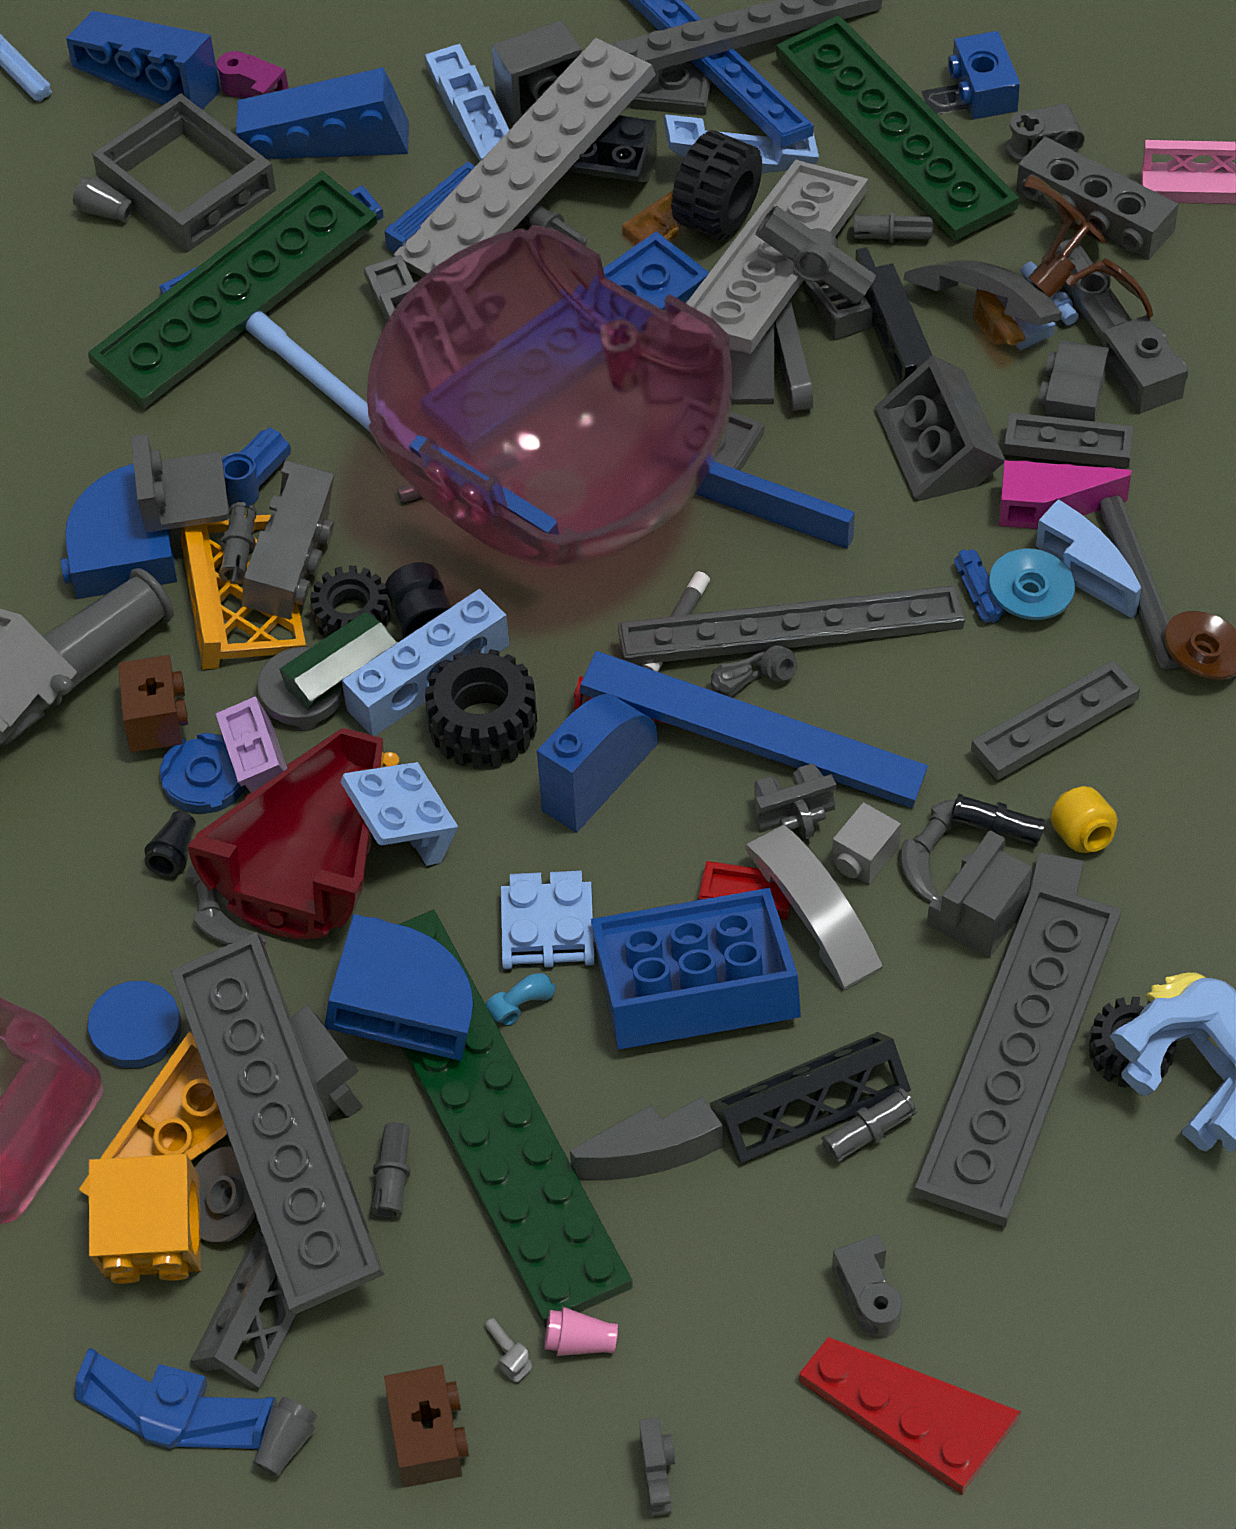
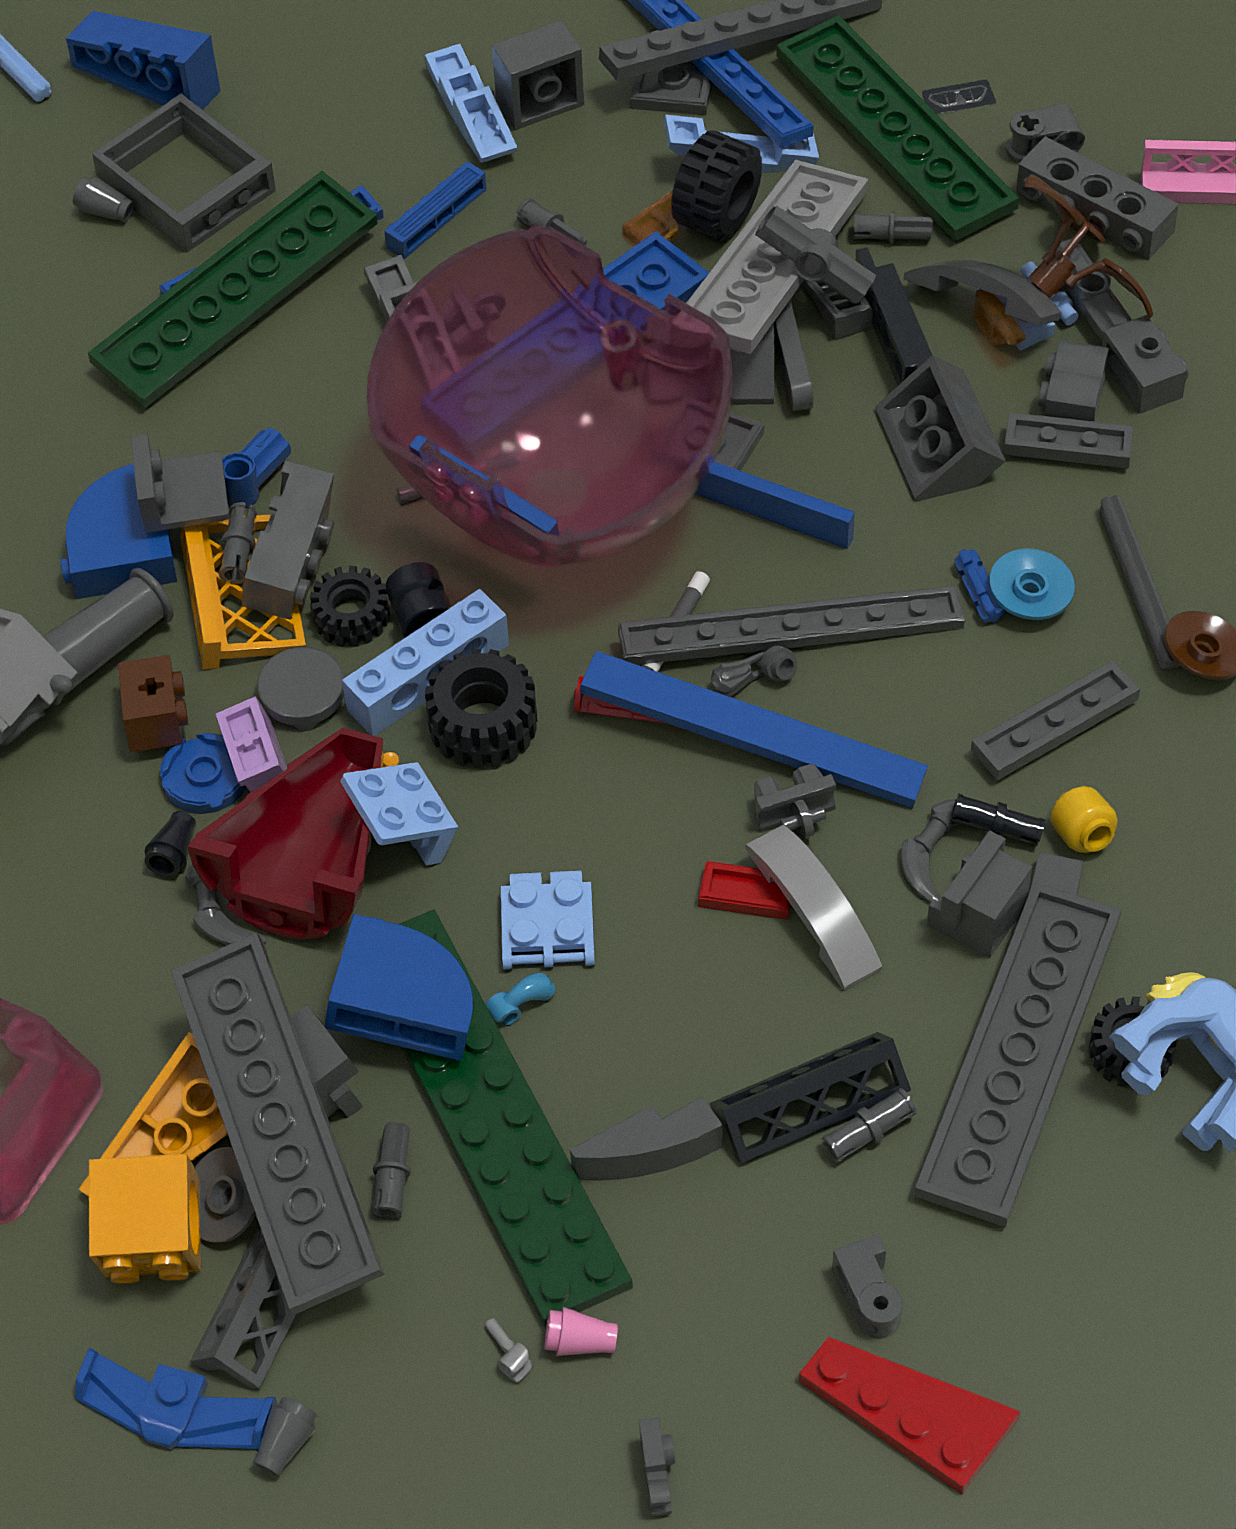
(134, 1024): blue tile -> none
(249, 76): magenta leg -> none
(277, 340): light blue piece -> none
(322, 667): piece -> none
(326, 119): blue wedge -> none
(432, 1452): reddish brown brick -> none
(531, 155): light grey plate -> none
(592, 758): blue brick -> none
(622, 151): black slope -> none
(696, 968): blue slope -> none
(865, 844): light grey brick -> none
(984, 75): blue brick -> none
(1034, 487): dark pink slope -> none
(1090, 557): light blue slope -> none

